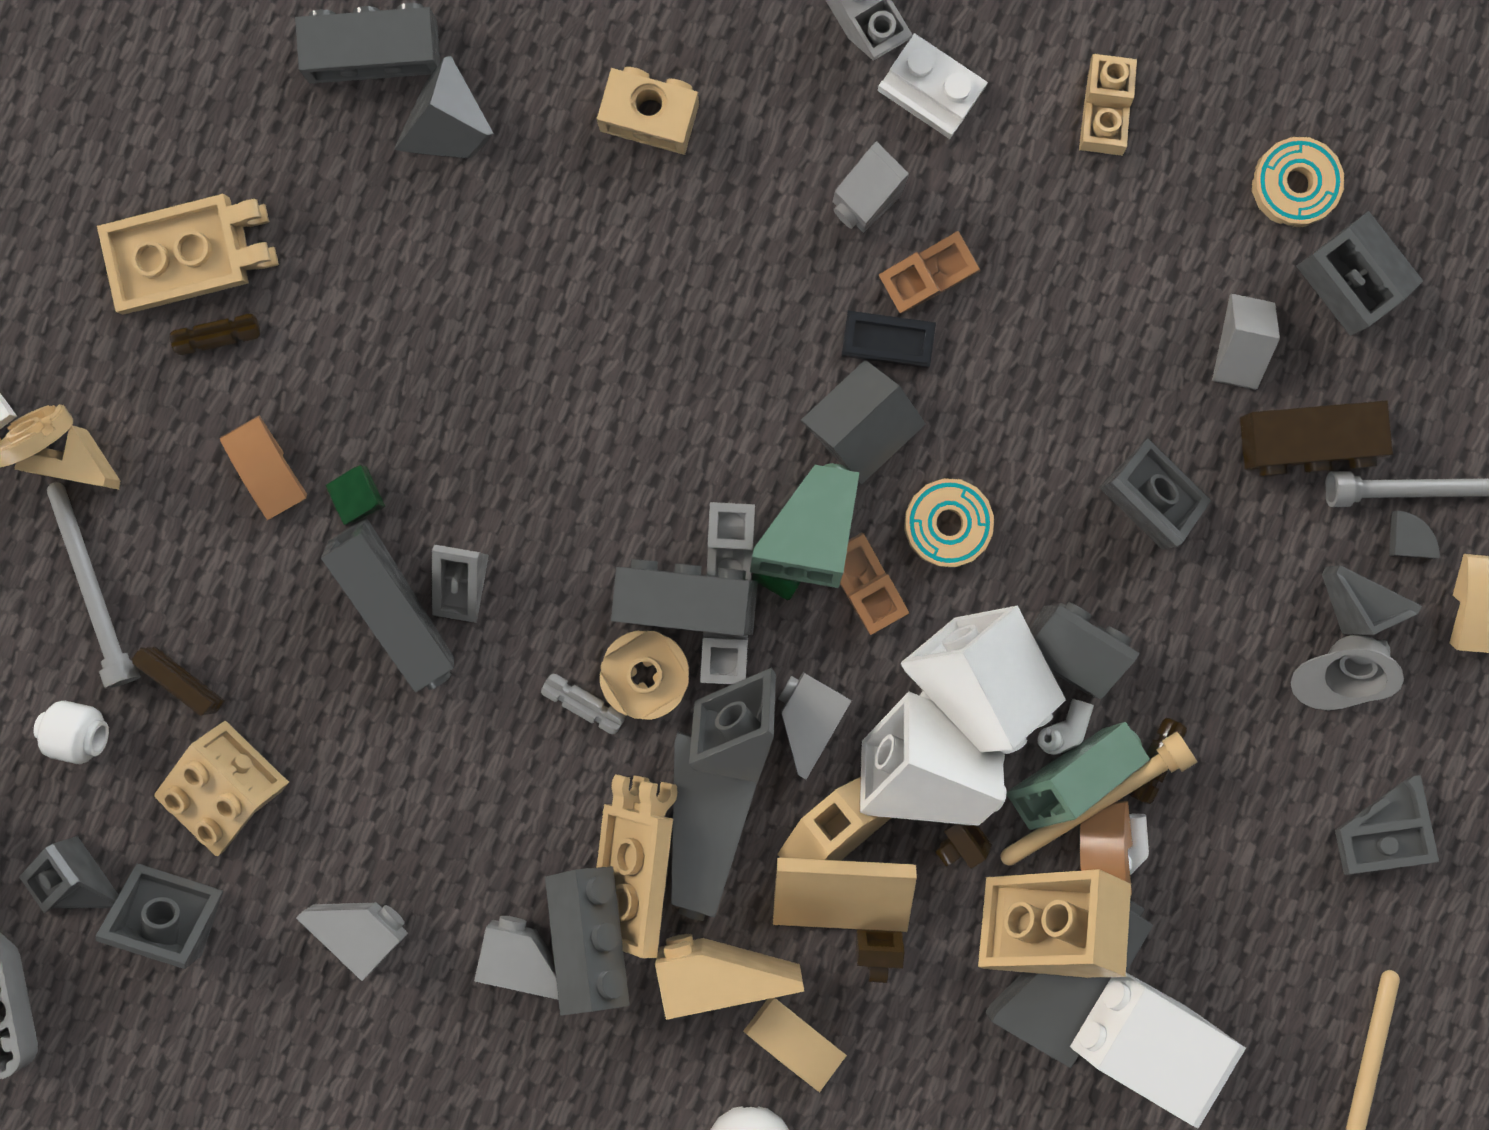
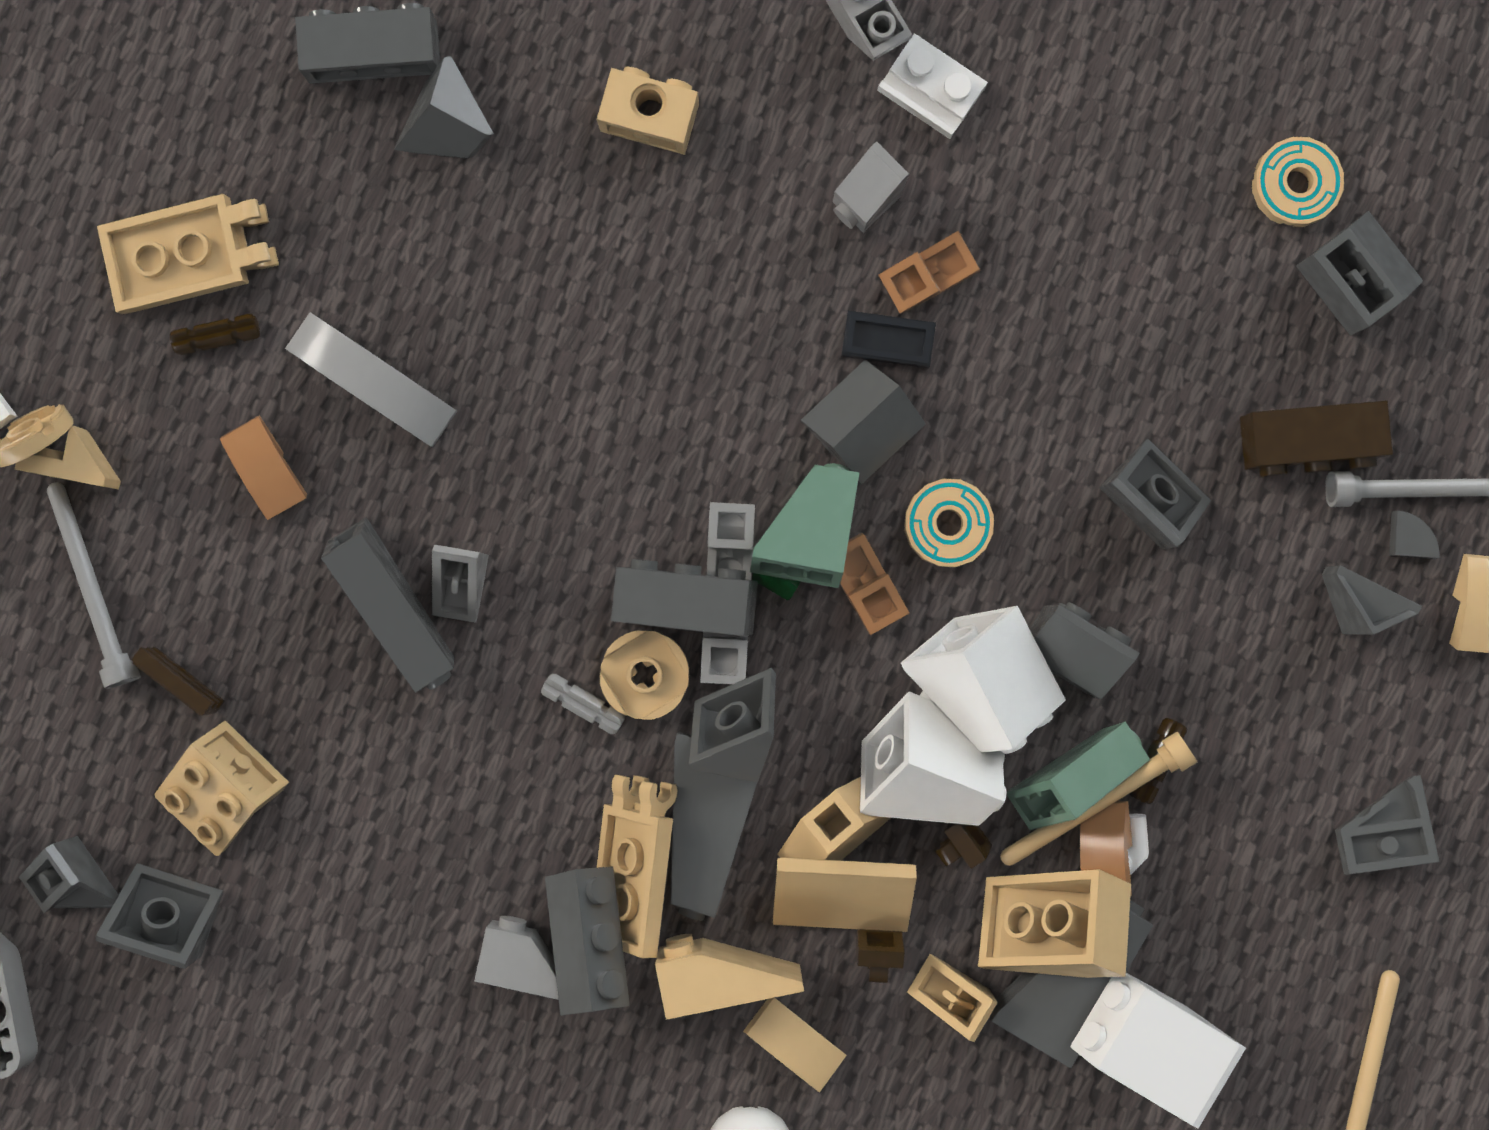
(71, 732): white head -> none
(355, 494): dark green slope -> none
(355, 932): light grey slope -> none
(371, 379): none -> light grey slope
(810, 718): light grey slope -> none
(953, 997): none -> tan slope
(1067, 733): white arm -> none
(1108, 104): tan slope -> none
(1246, 342): light grey slope -> none
(1350, 674): light grey piece -> none

